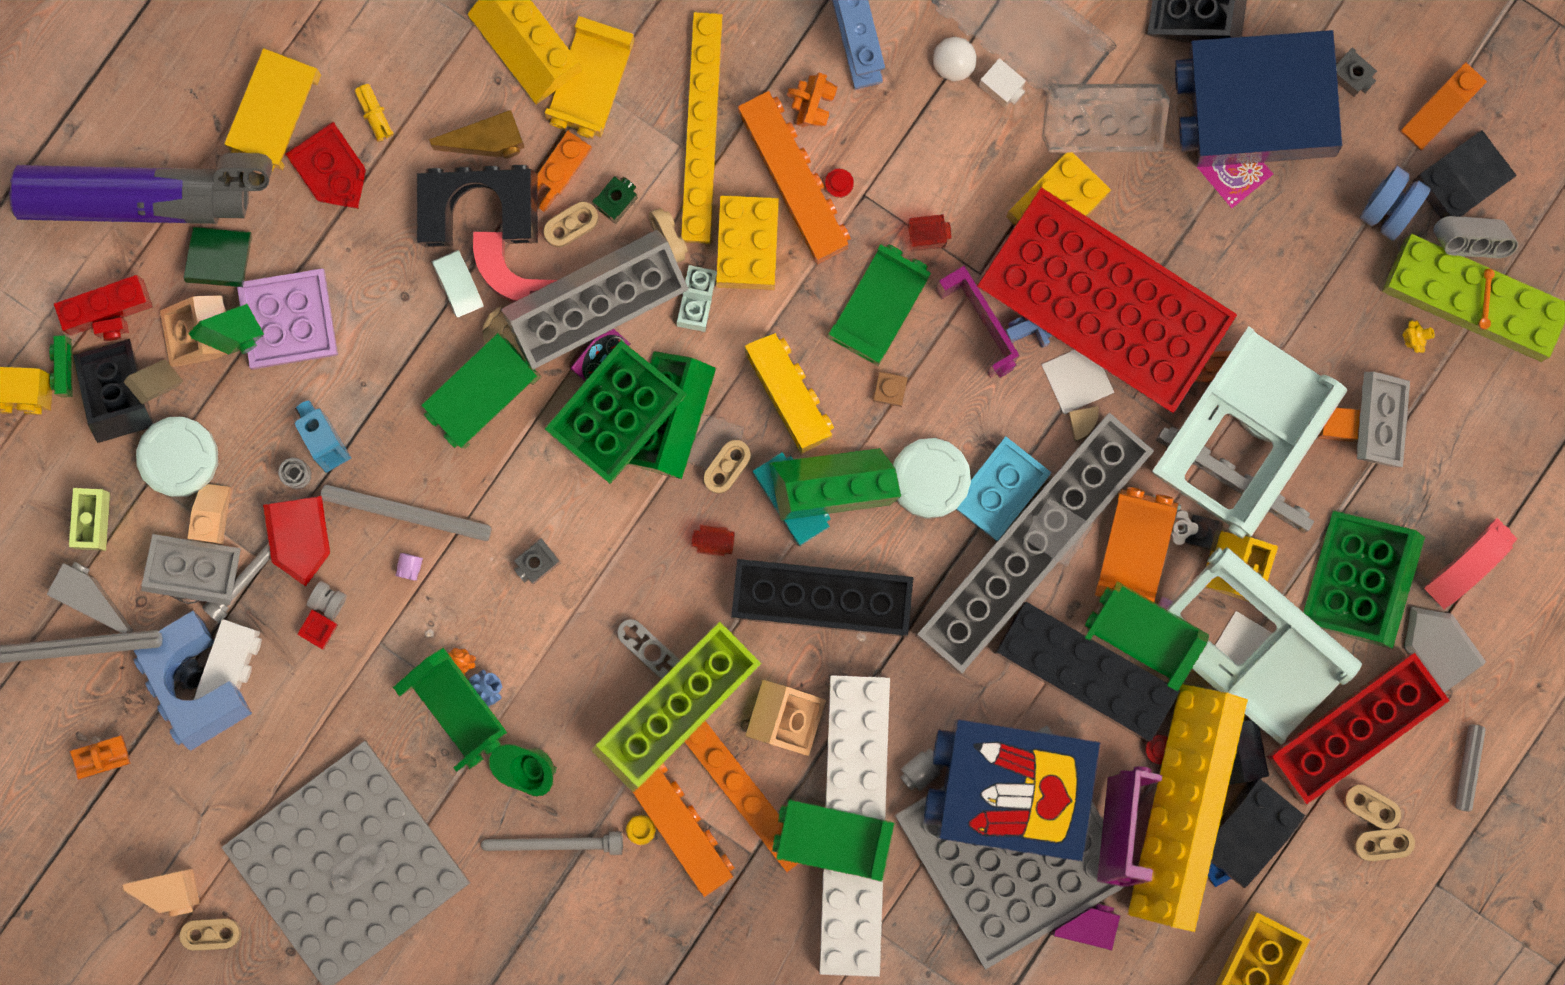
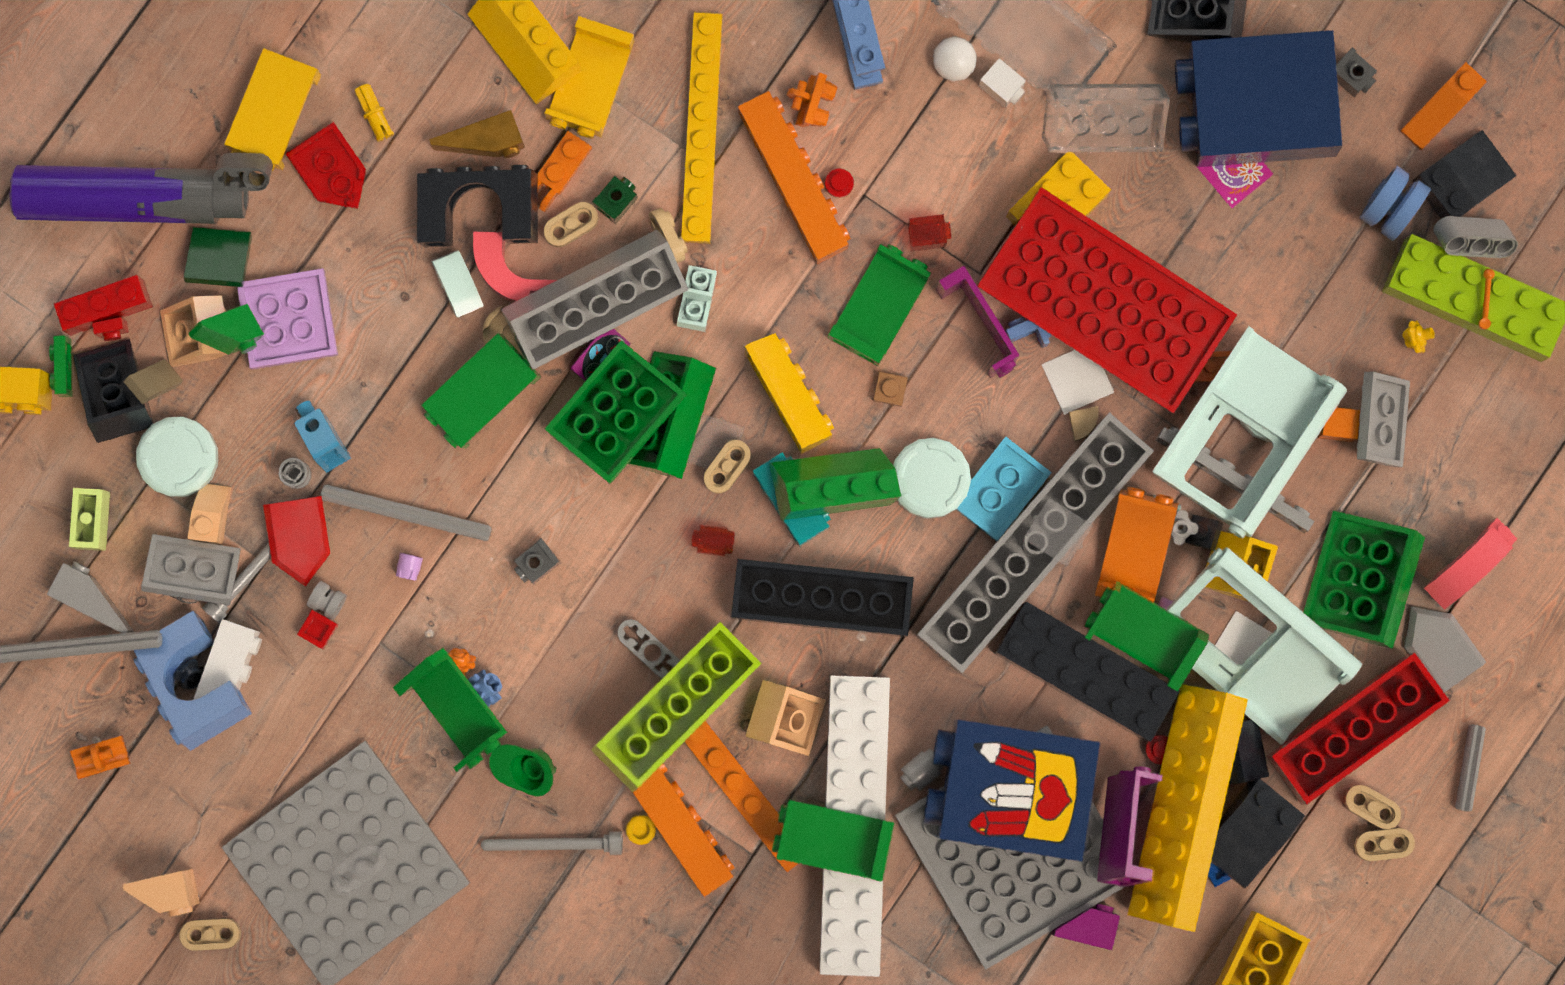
(747, 242): yellow brick -> none

